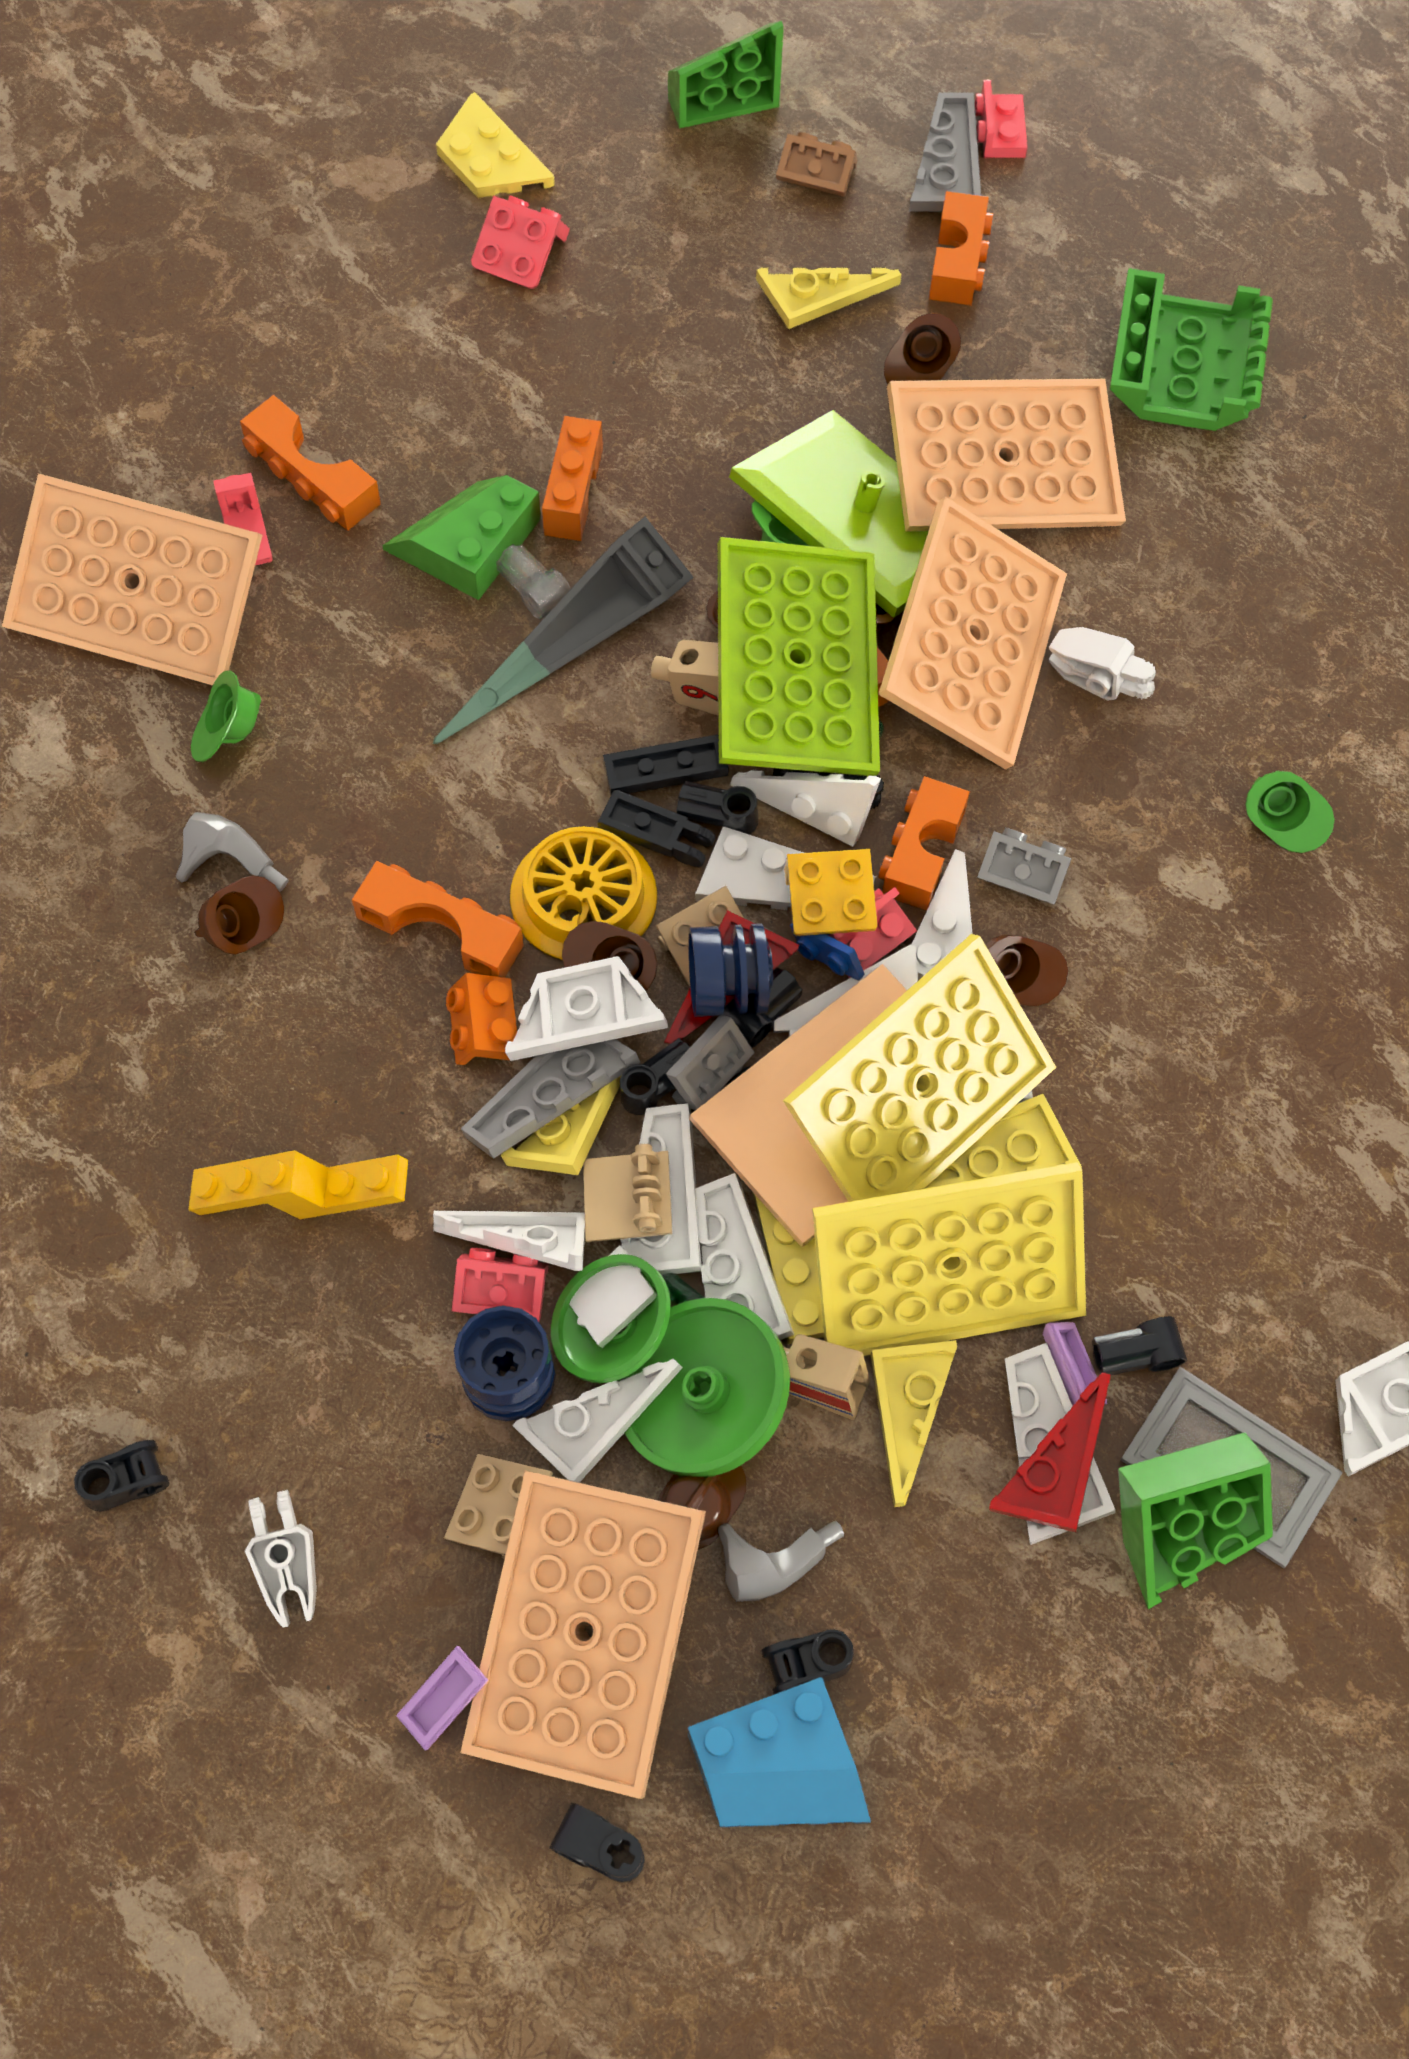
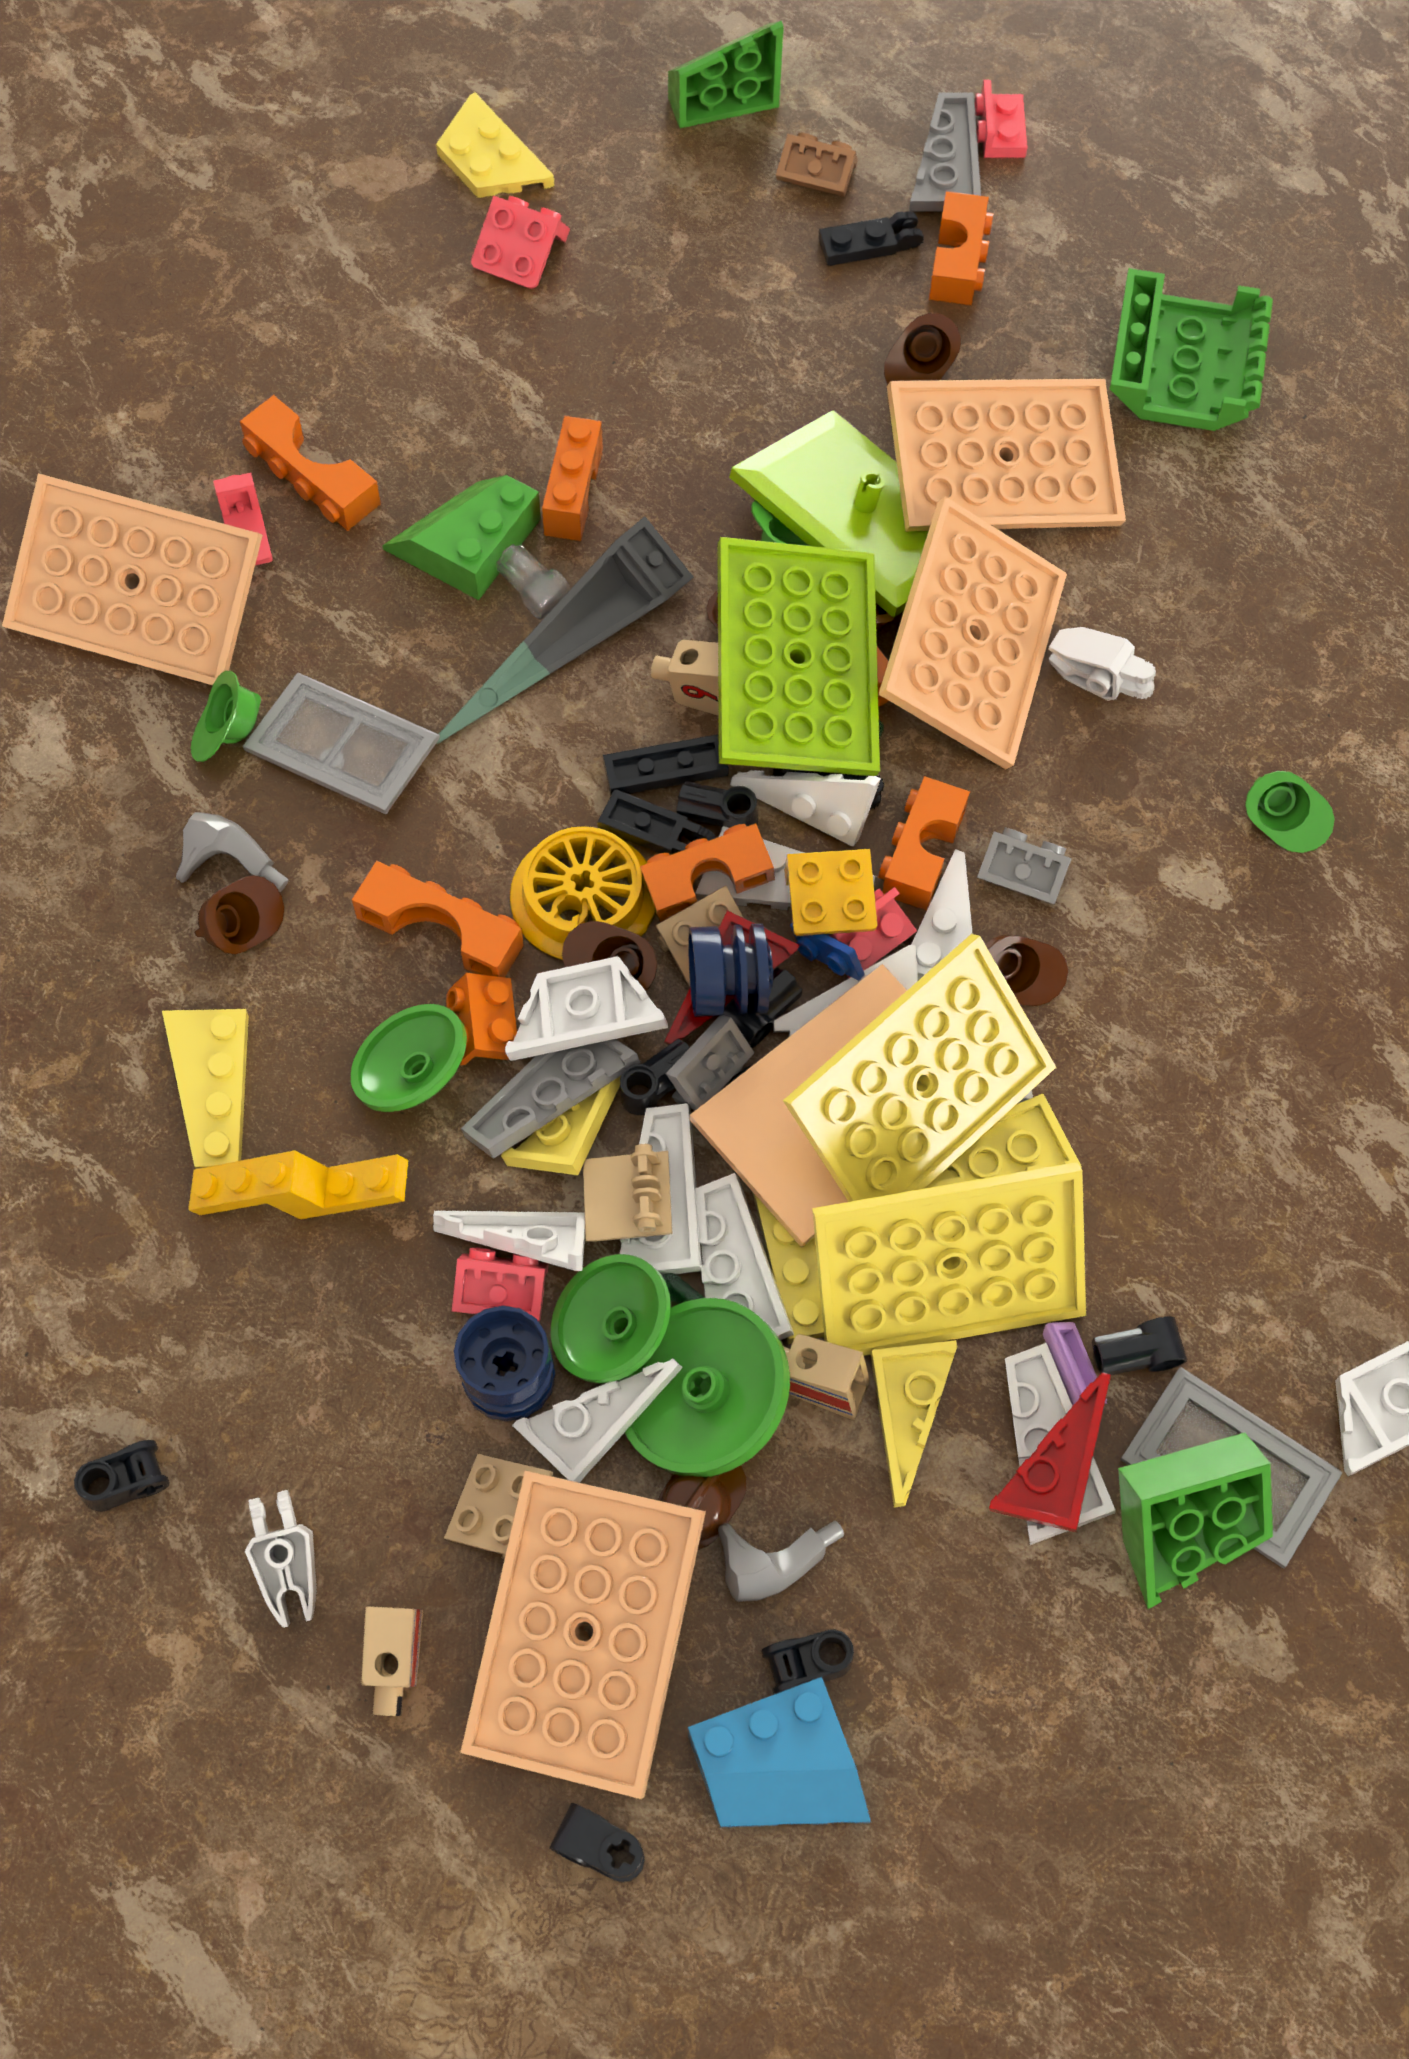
(210, 1076): none -> light yellow wing
(341, 743): none -> clear door
(396, 1633): none -> tan torso
(408, 1058): none -> bright green dish
(442, 1698): lavender tile -> none
(611, 1300): white piece -> none
(736, 854): none -> orange arch
(821, 291): light yellow wing -> none
(870, 238): none -> black hinge

